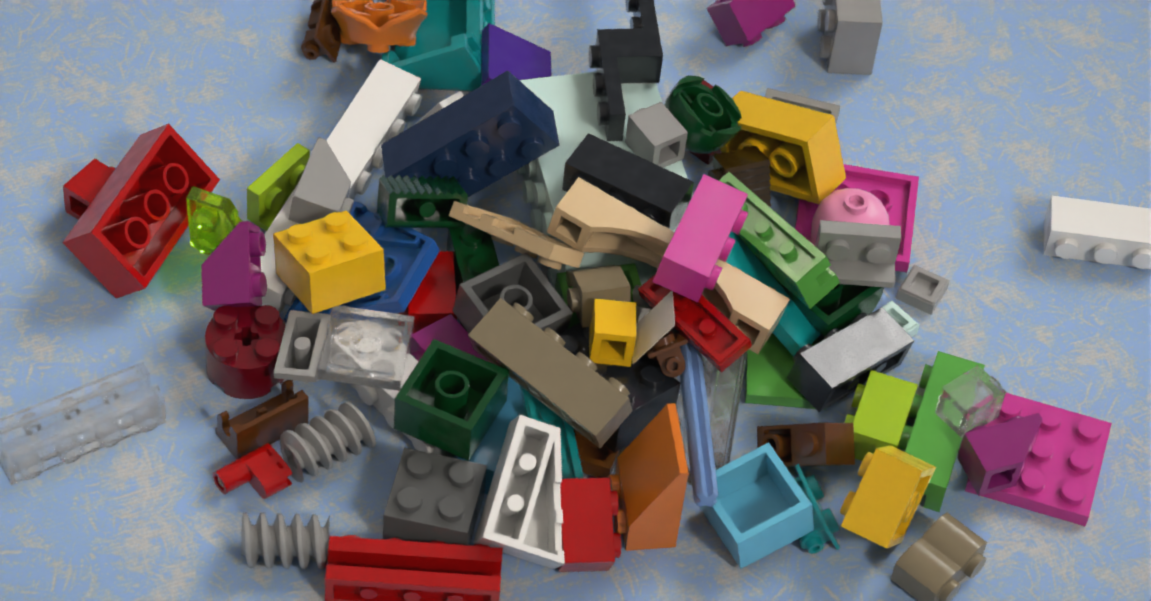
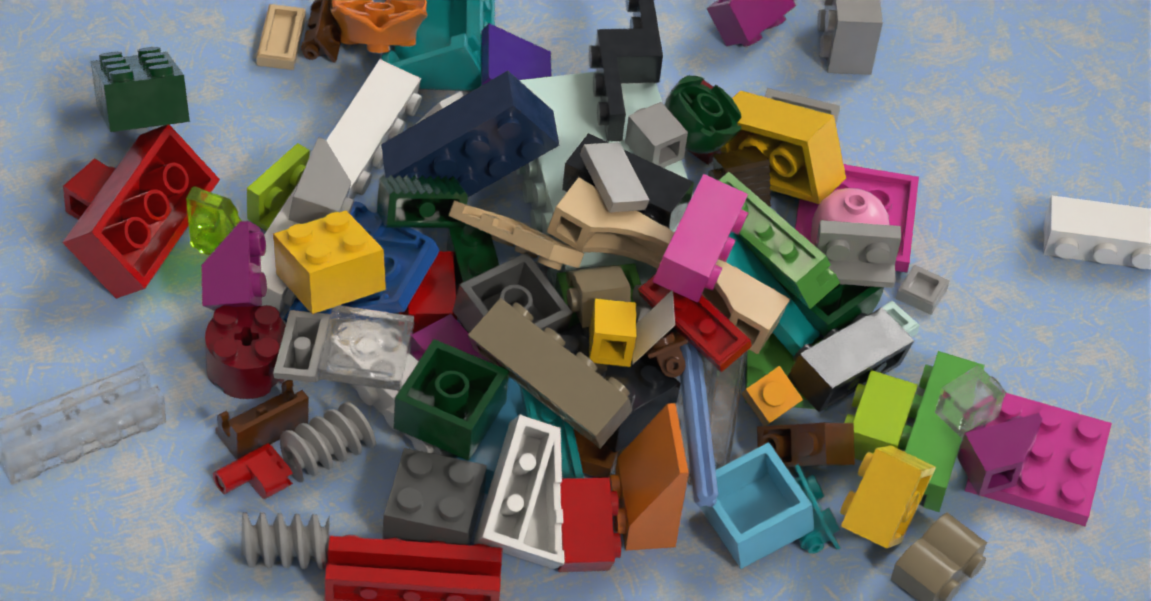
(139, 90): none -> dark green brick
(281, 37): none -> tan tile
(614, 177): none -> light grey tile
(772, 396): none -> light orange brick

